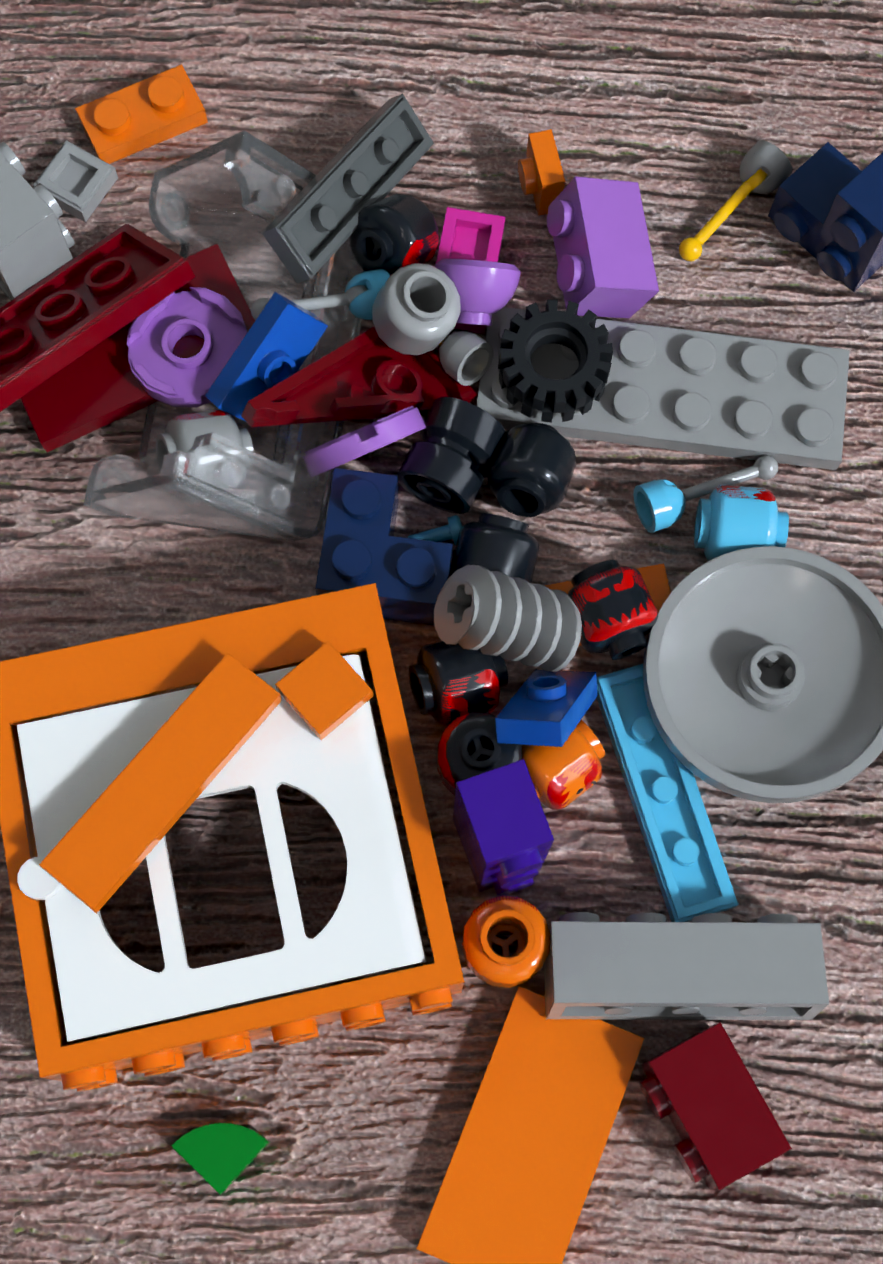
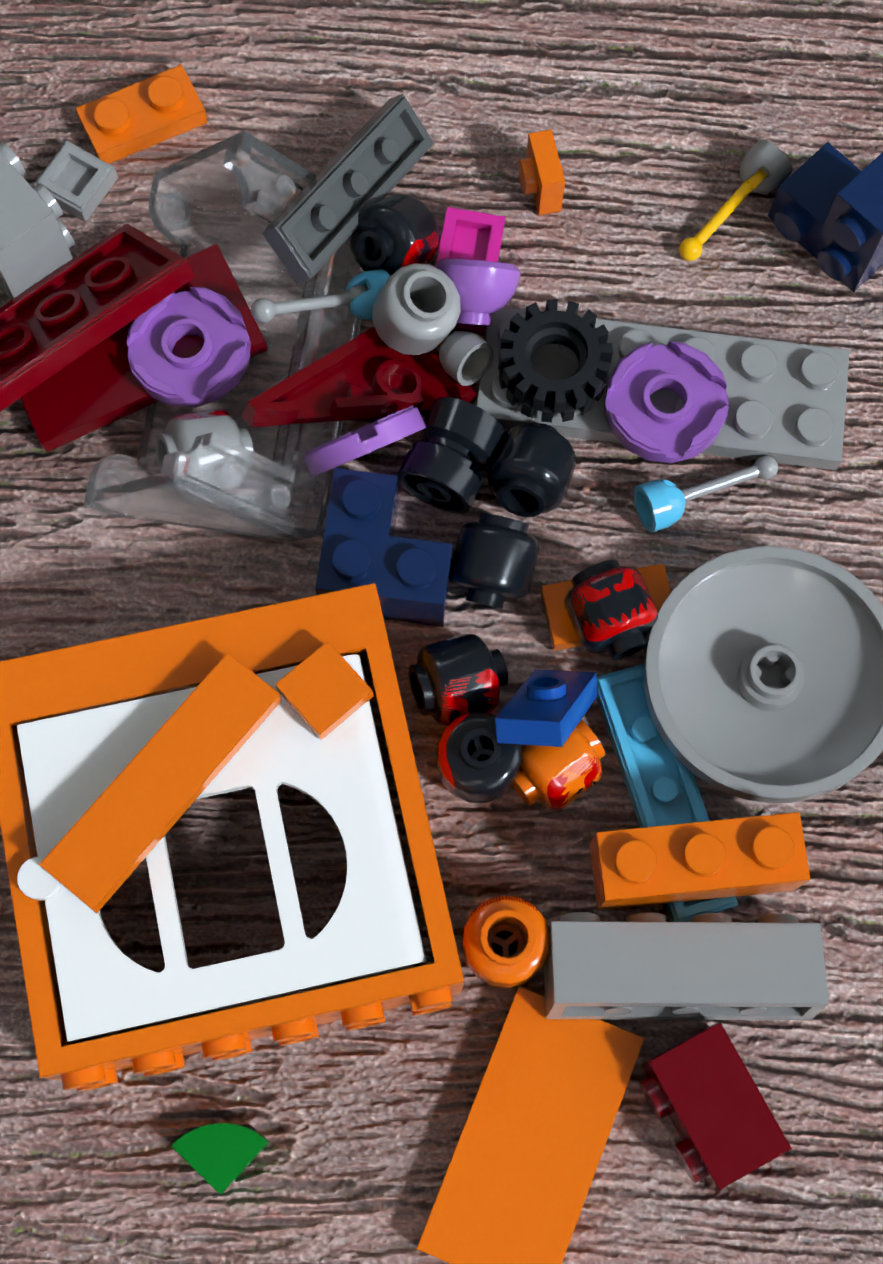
(267, 354): blue plate -> none
(441, 533): medium azure piece -> none
(502, 828): dark purple brick -> none
(508, 618): light grey piece -> none
(602, 247): medium lavender brick -> none
(659, 434): none -> medium lavender tile
(699, 861): none -> orange brick
(739, 520): medium azure head -> none

